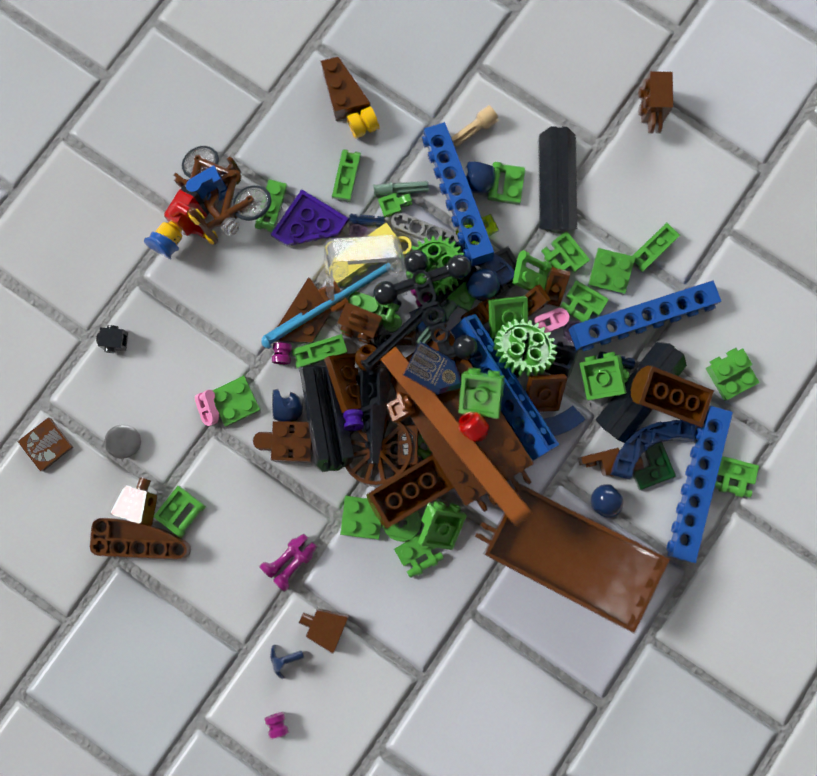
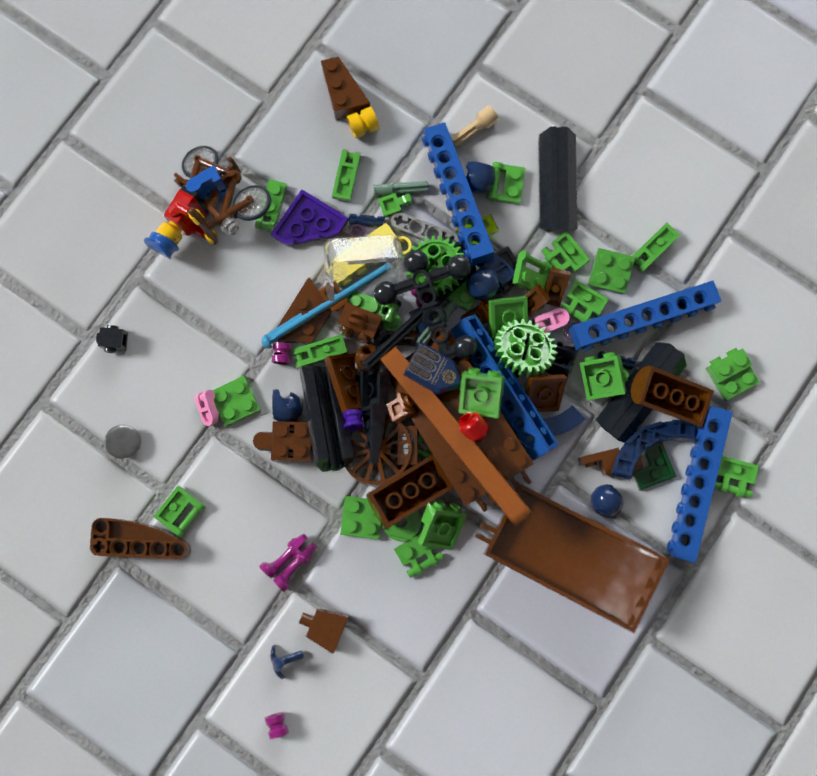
(45, 444): reddish brown tile -> none
(136, 503): torso -> none
(656, 99): reddish brown brick -> none

